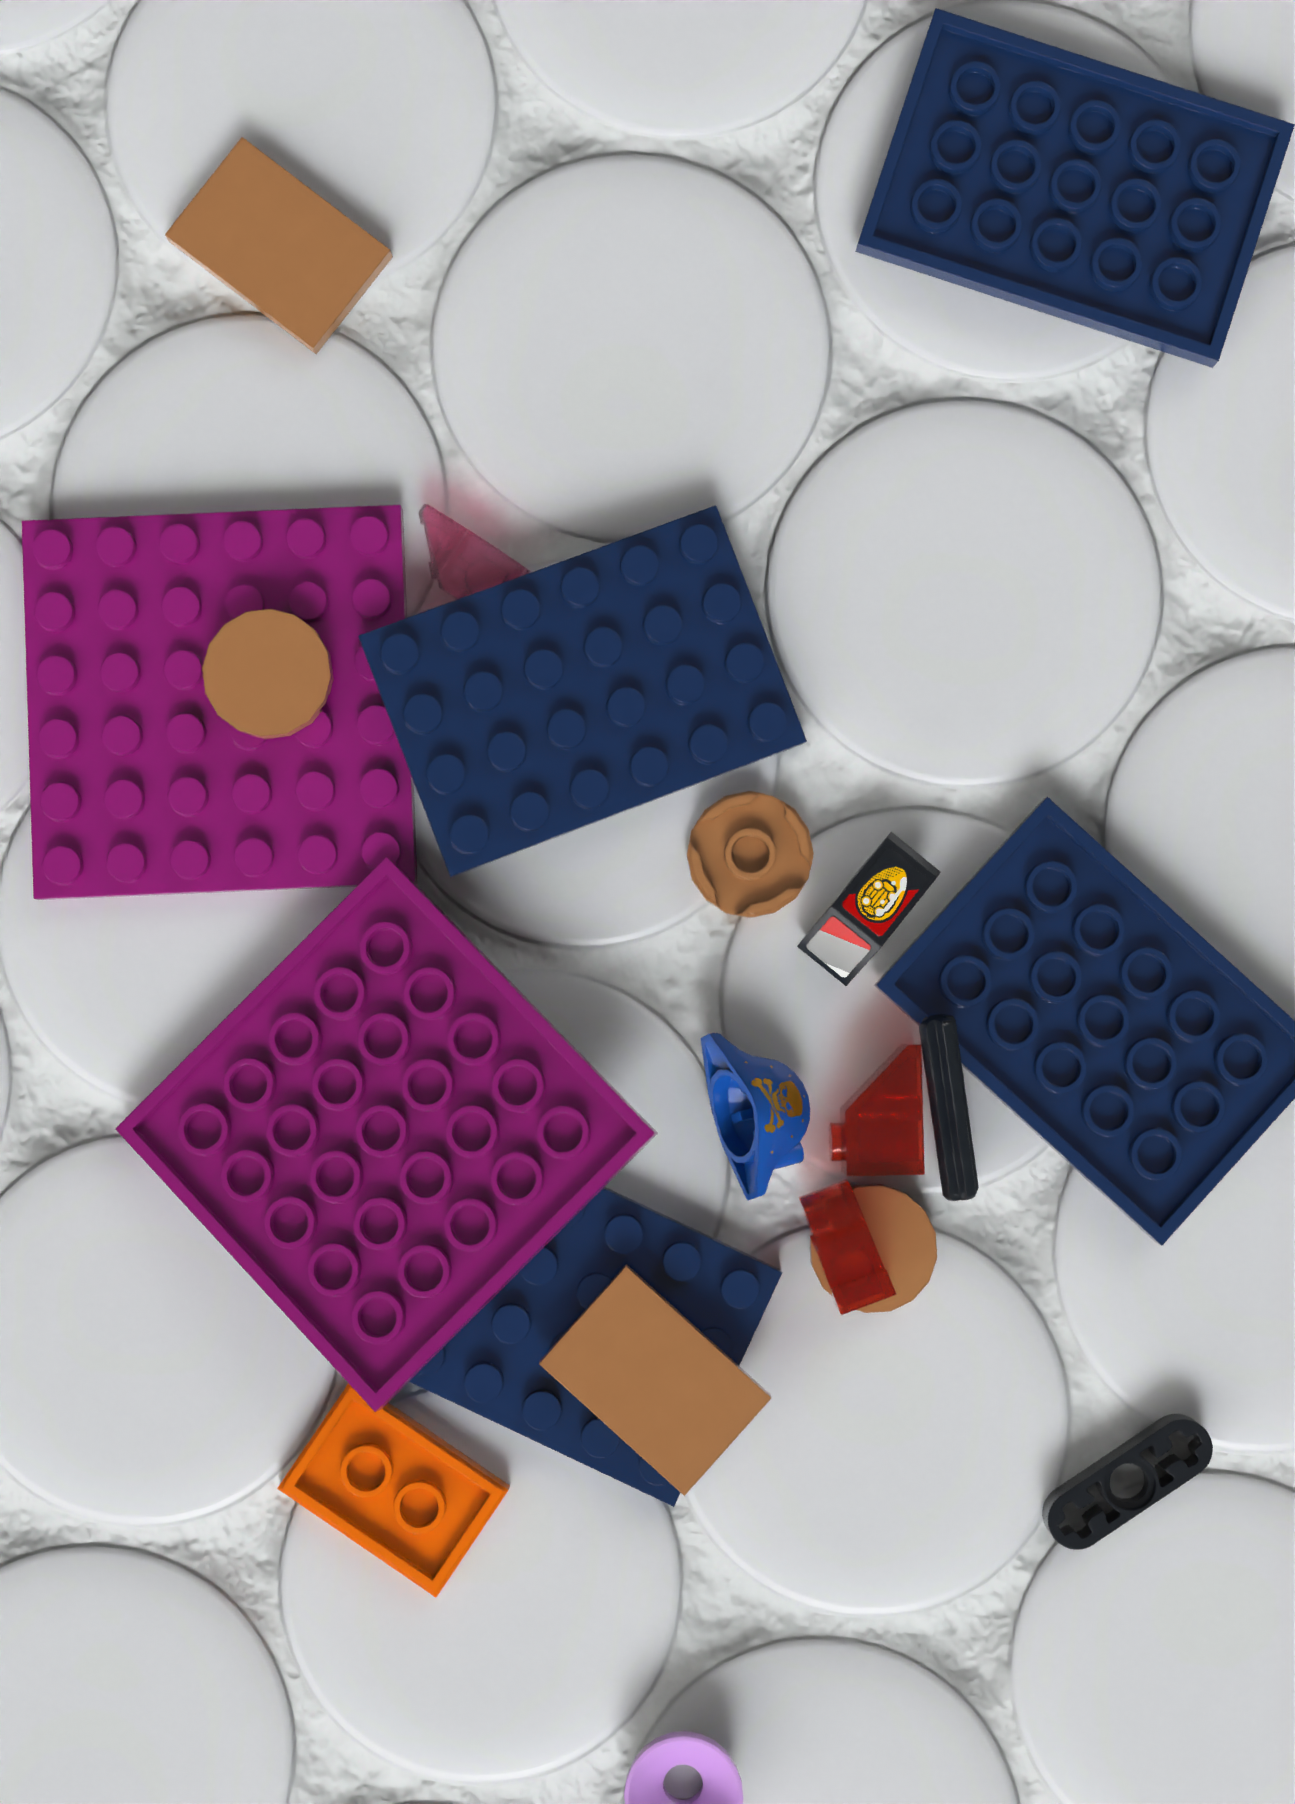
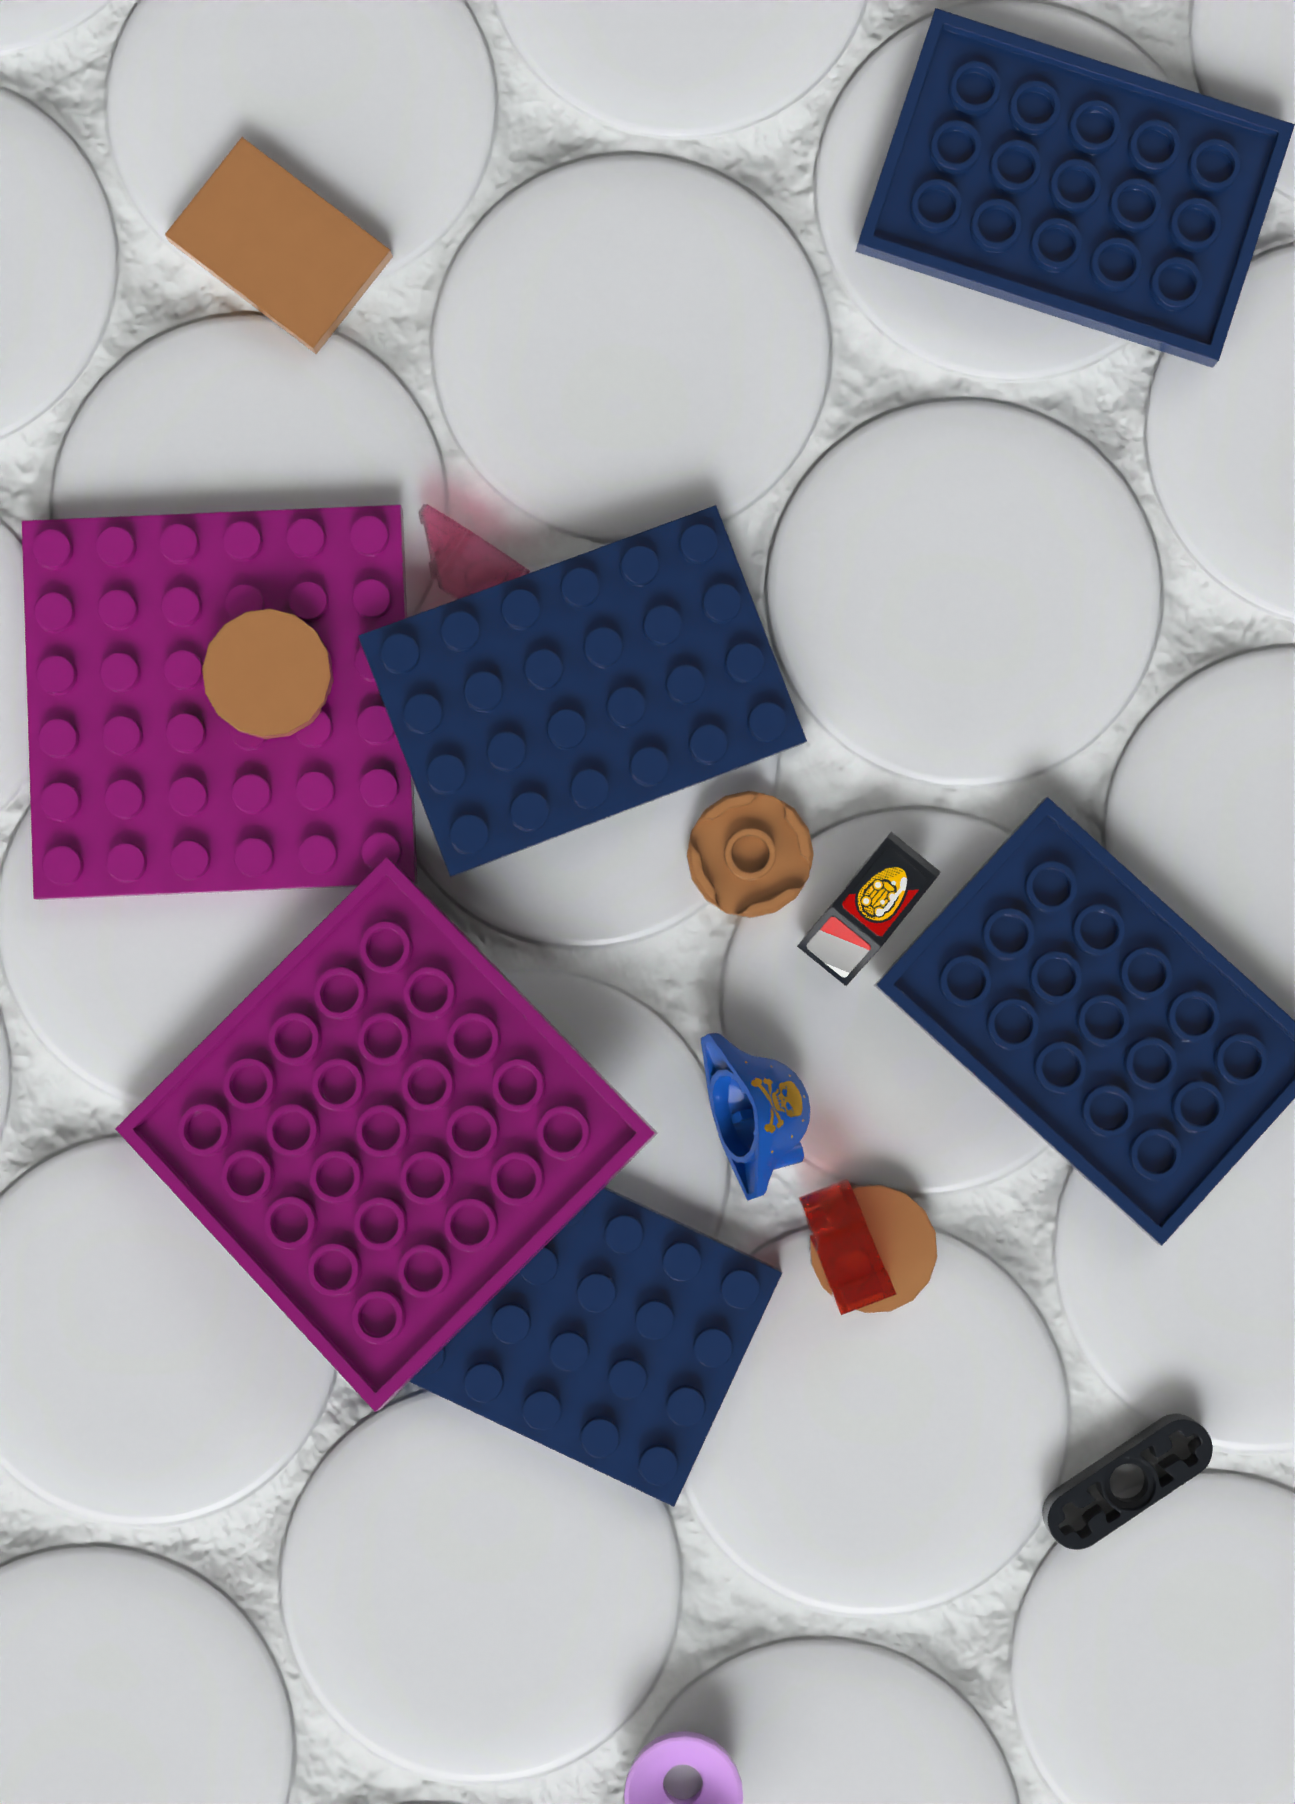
(394, 1489): orange tile -> none
(655, 1379): medium nougat tile -> none
(883, 1120): clear red slope -> none
(948, 1107): black axle -> none

